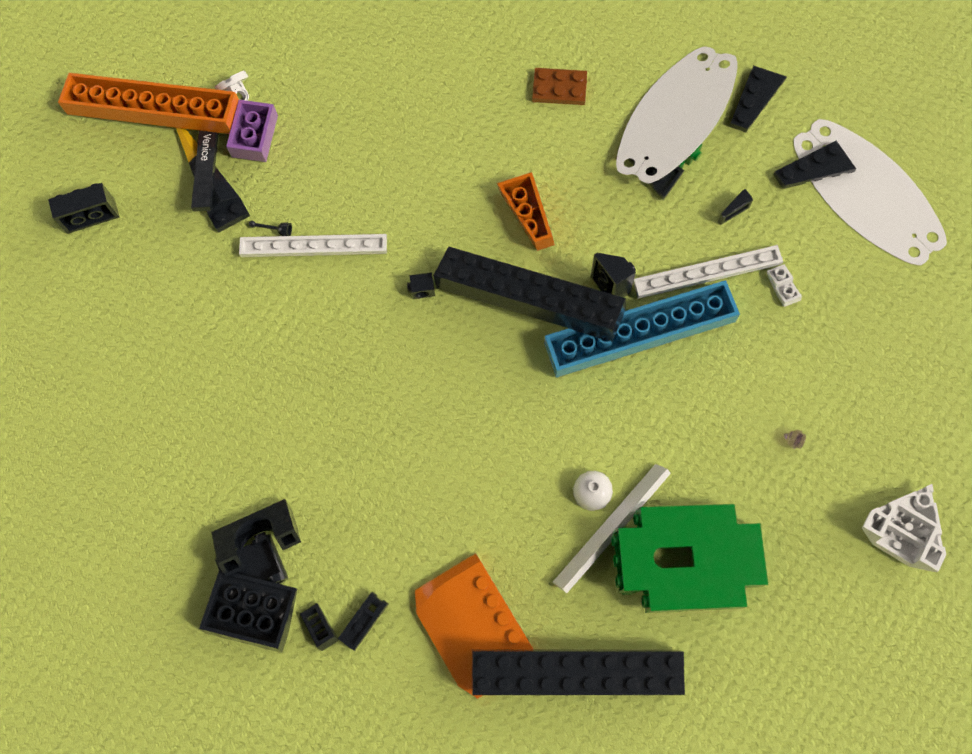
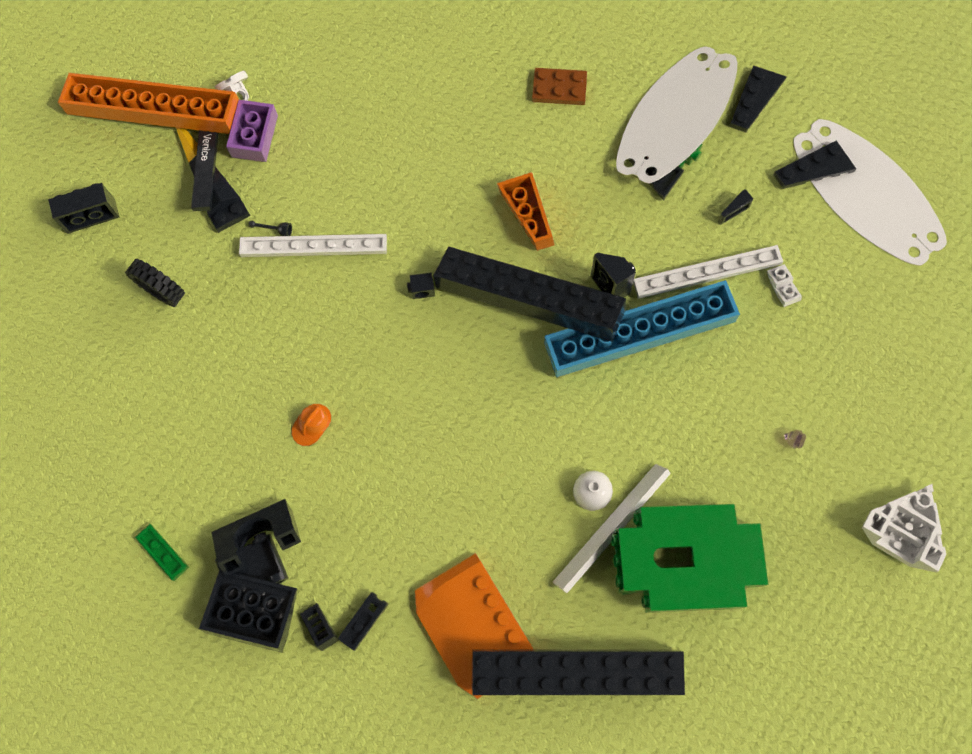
(155, 282): none -> black tyre
(162, 552): none -> green tile
(311, 424): none -> orange piece

